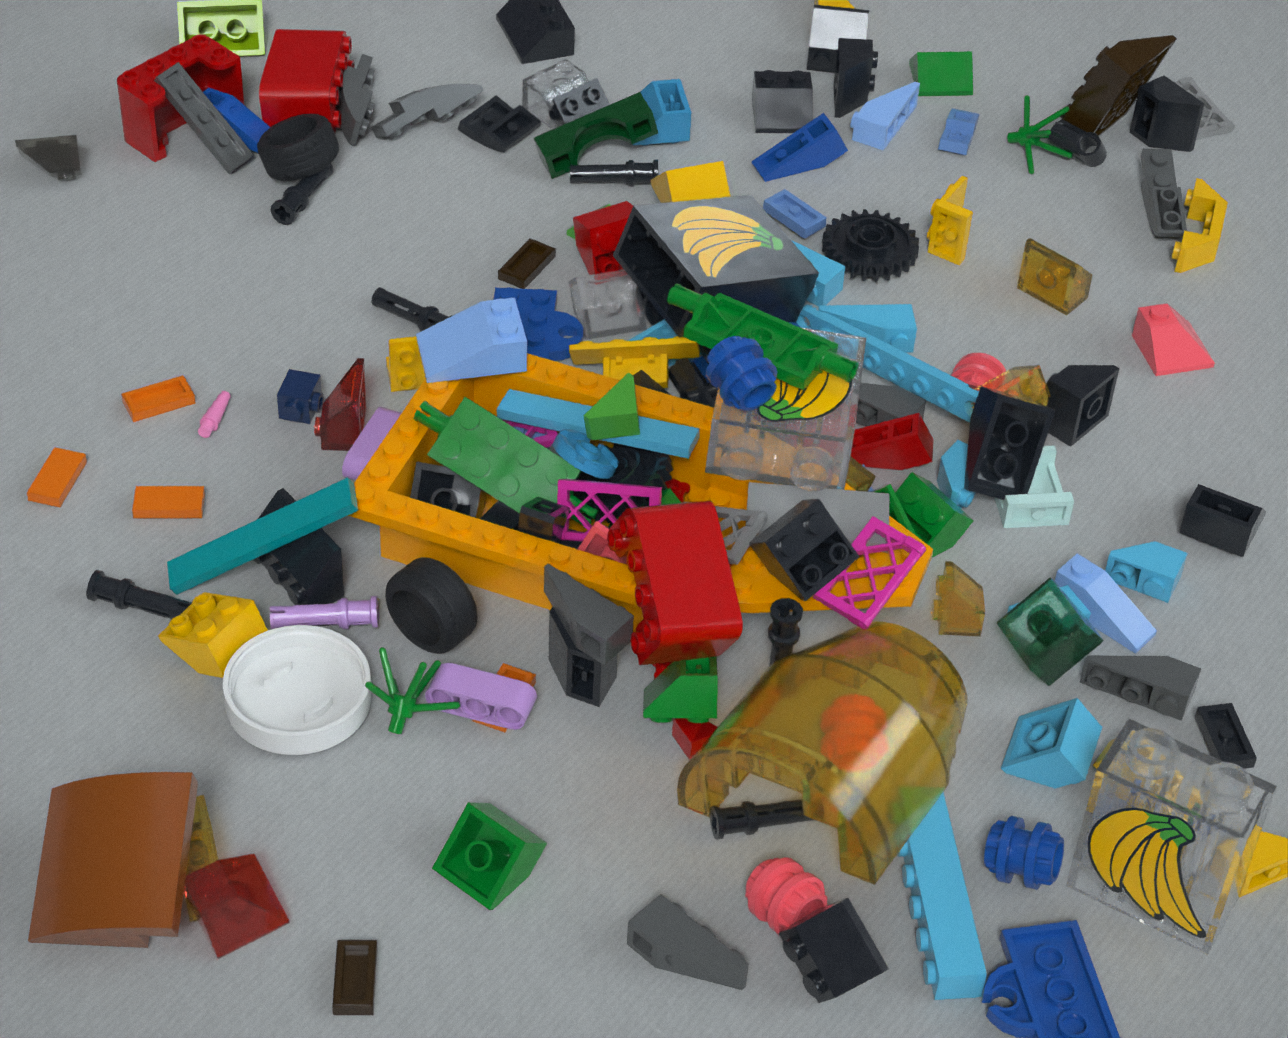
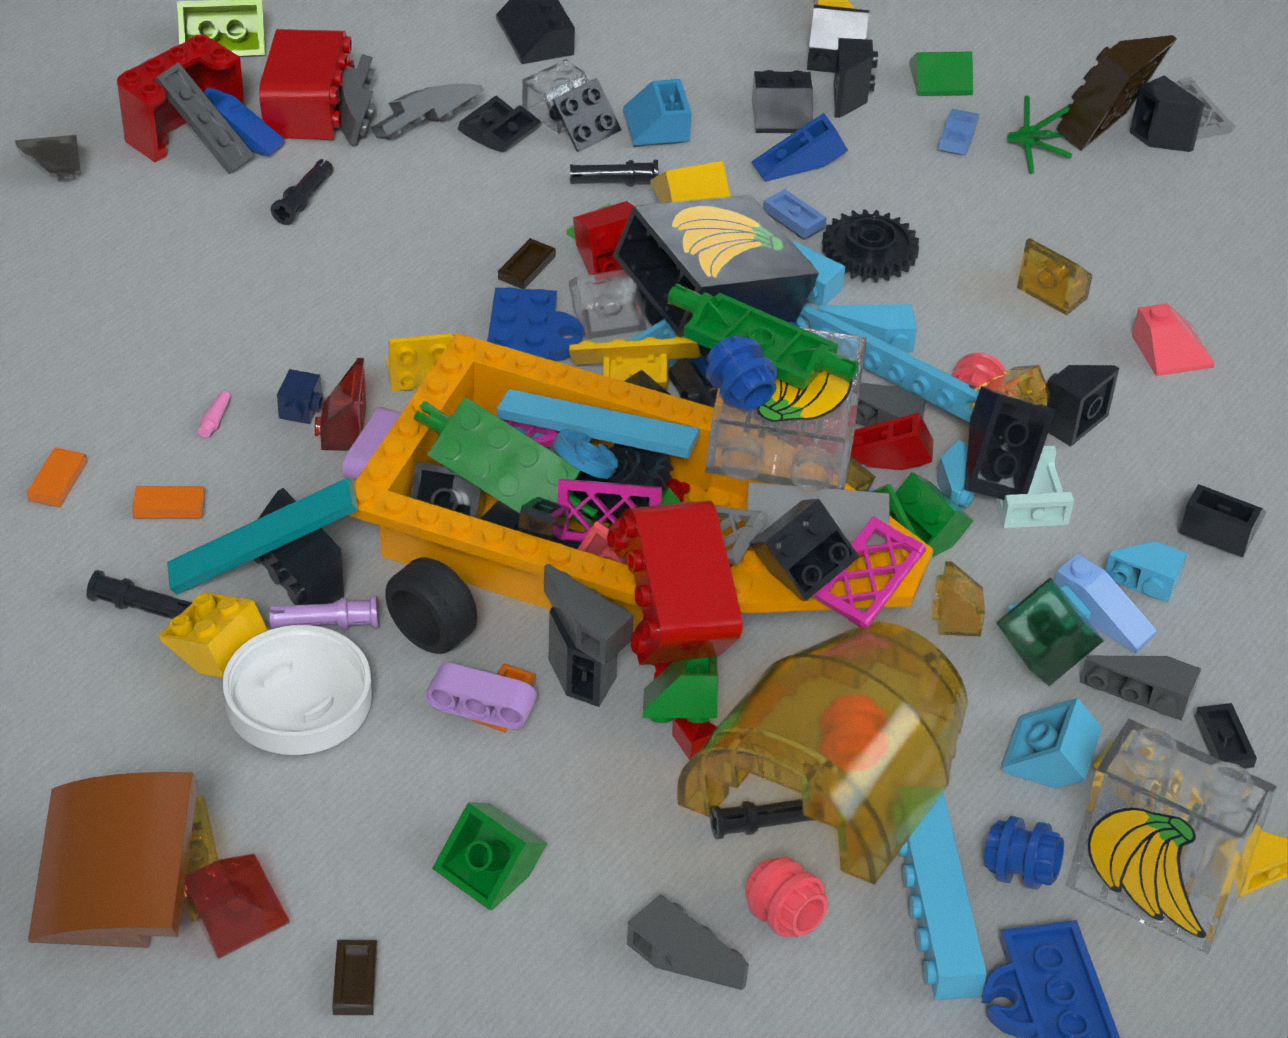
(158, 398): orange tile -> none
(298, 147): black tyre -> none
(404, 705): green plant -> none
(424, 317): black pin -> none
(475, 343): light blue slope -> none
(614, 413): bright green slope -> none
(623, 120): dark green arch -> none
(784, 628): black pin -> none
(832, 950): black slope -> none
(884, 116): light blue slope -> none
(950, 224): yellow bracket -> none
(1077, 142): black piece -> none
(1161, 195): dark grey slope -> none
(1197, 248): yellow slope -> none

